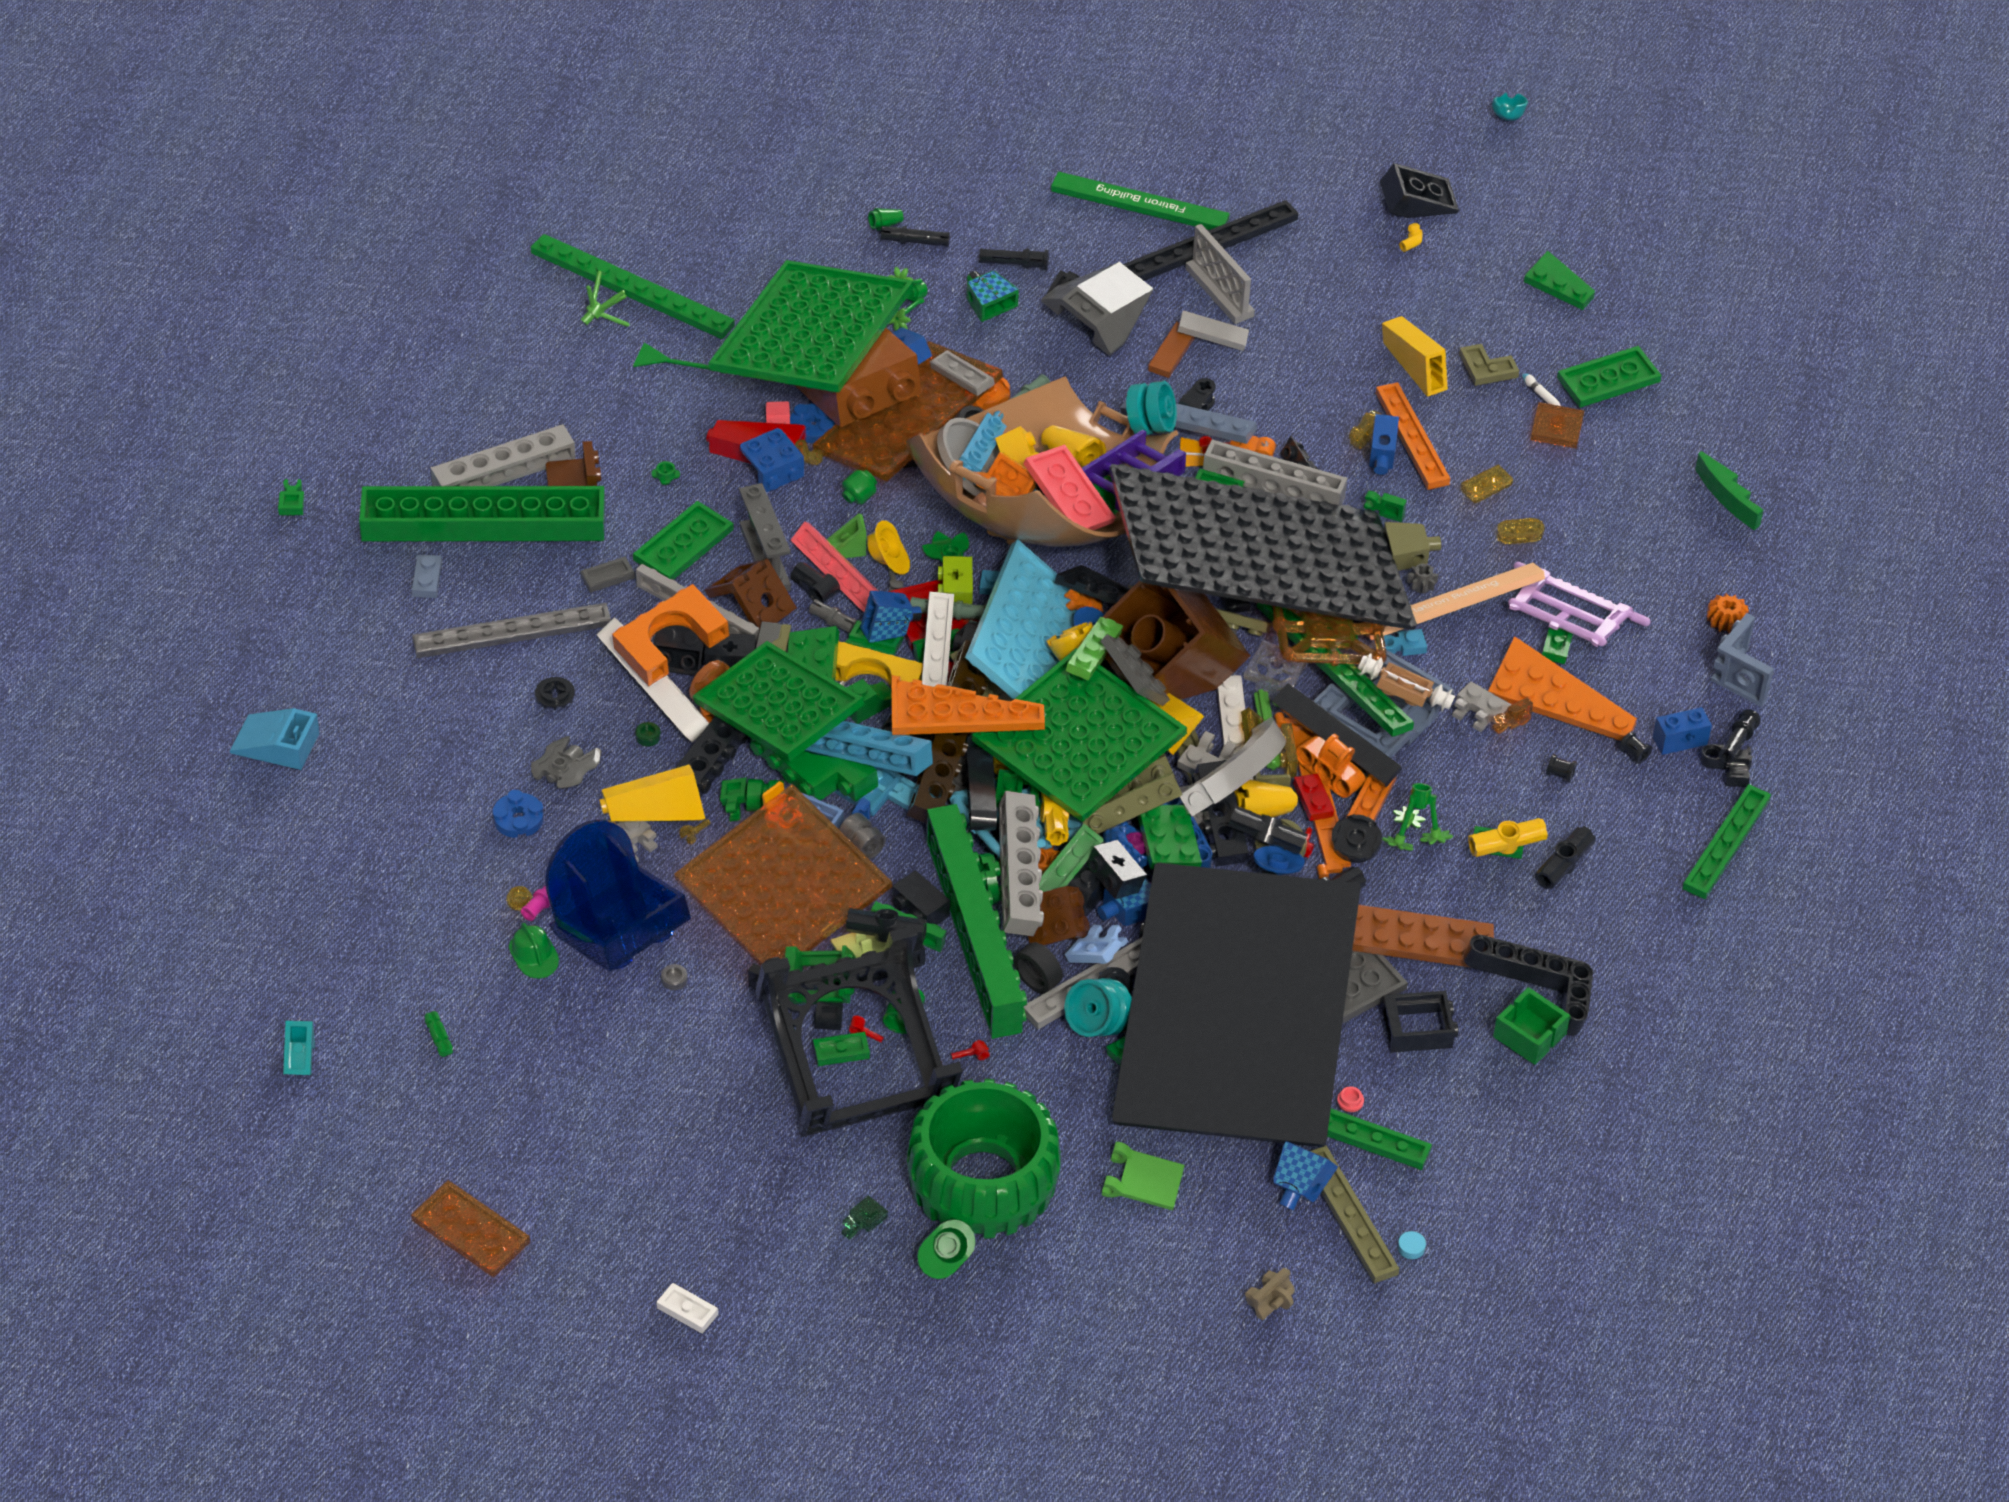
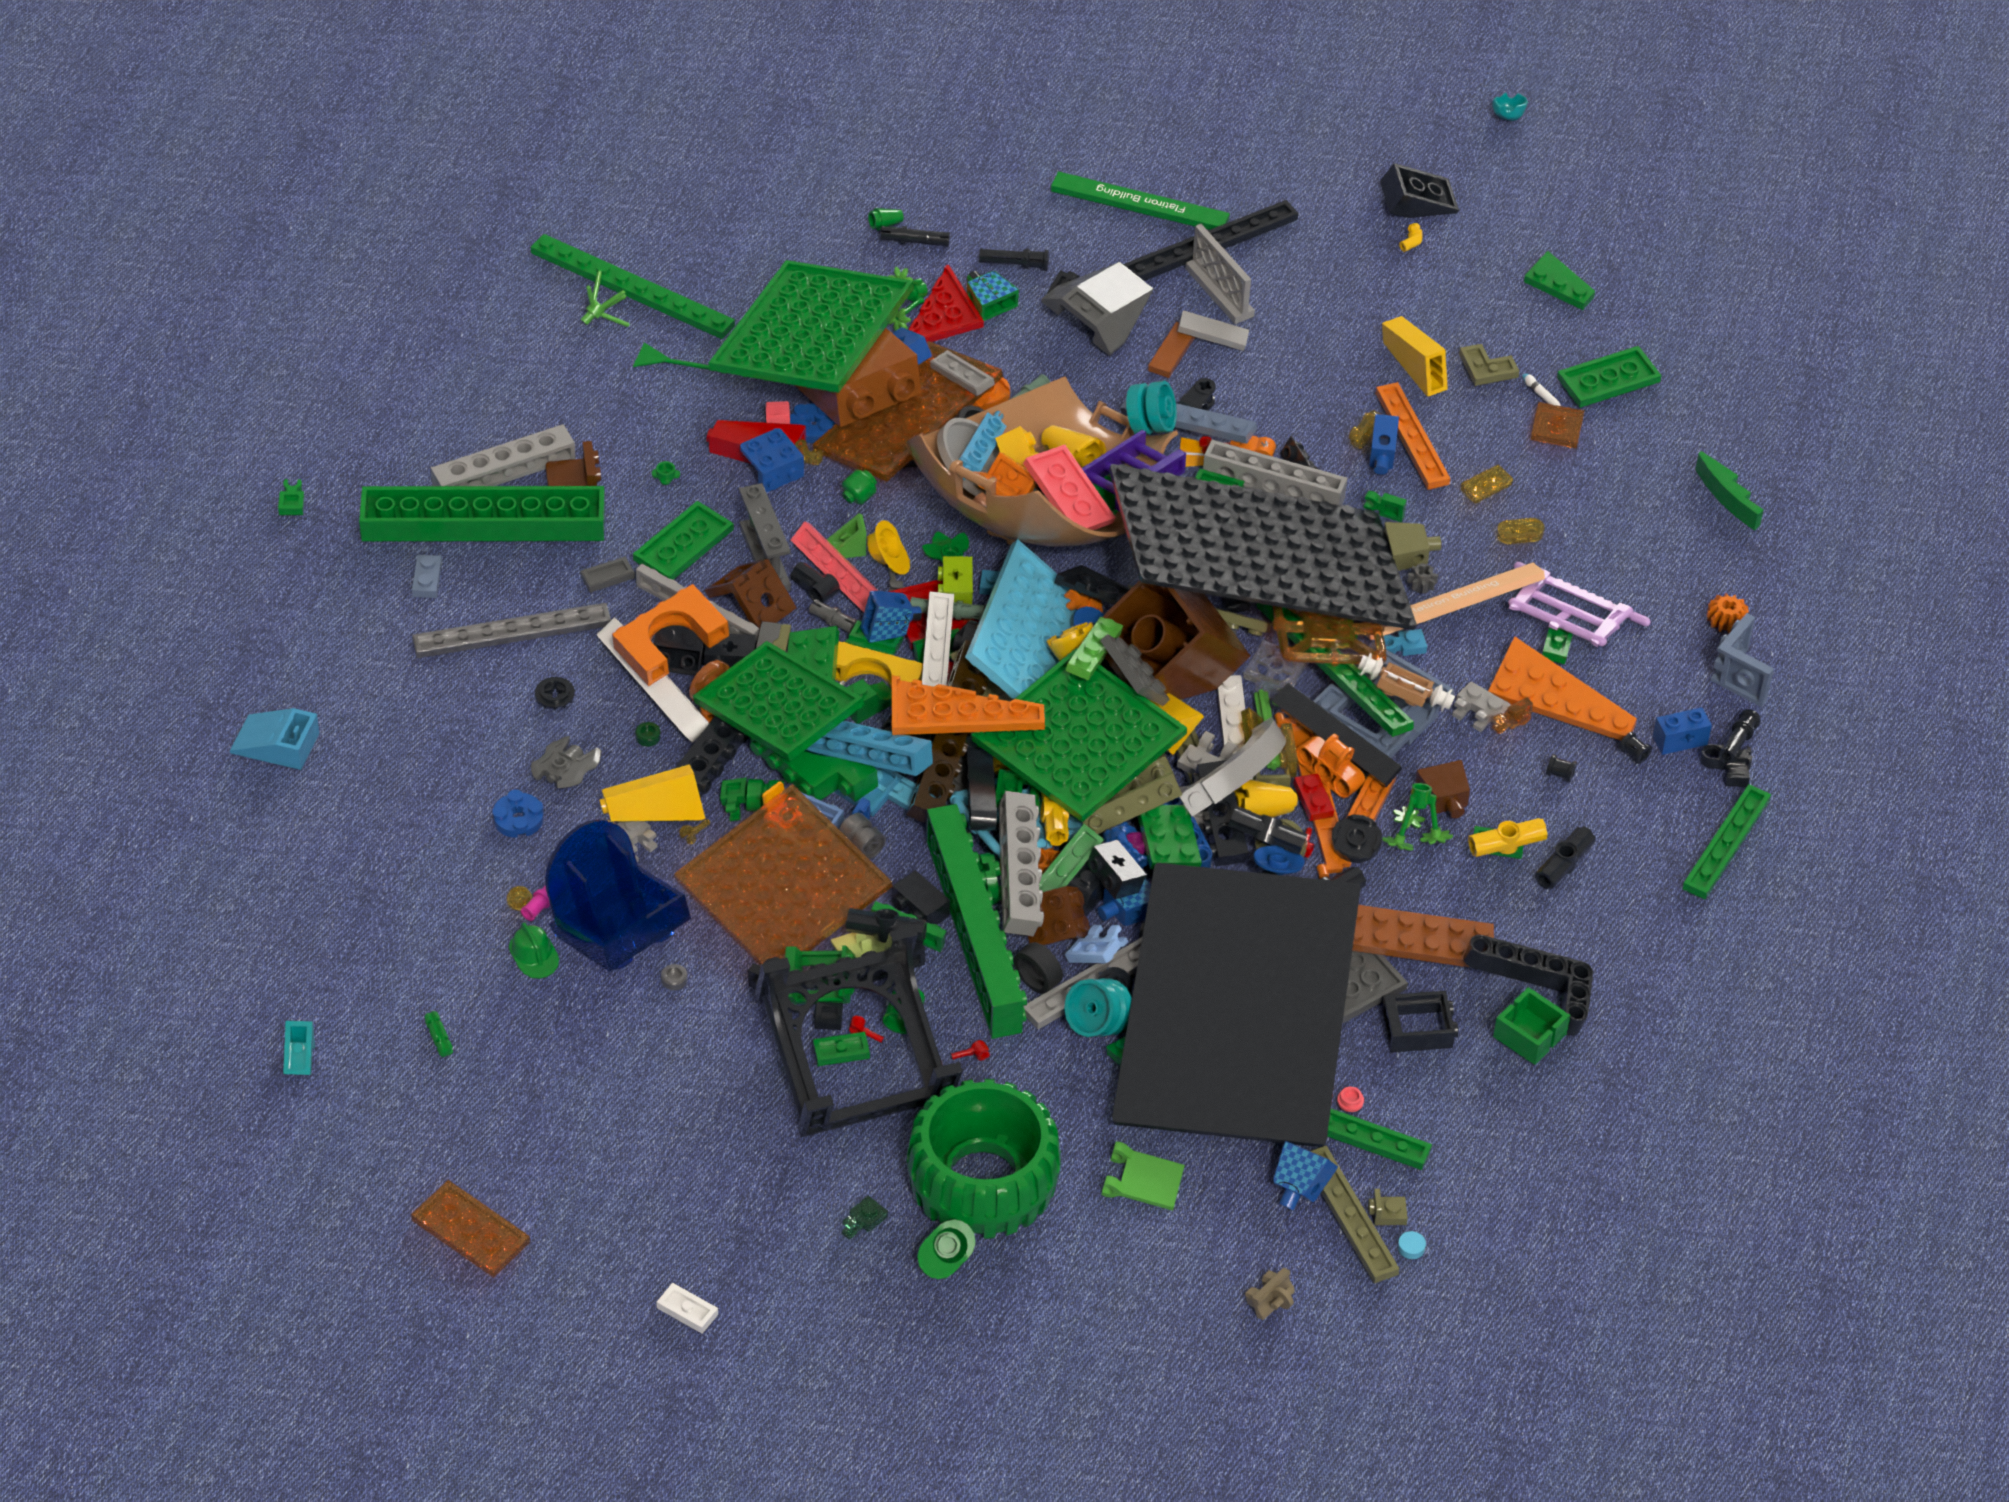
(946, 310): none -> red tile
(1387, 1209): none -> olive bracket
(1449, 786): none -> reddish brown torso

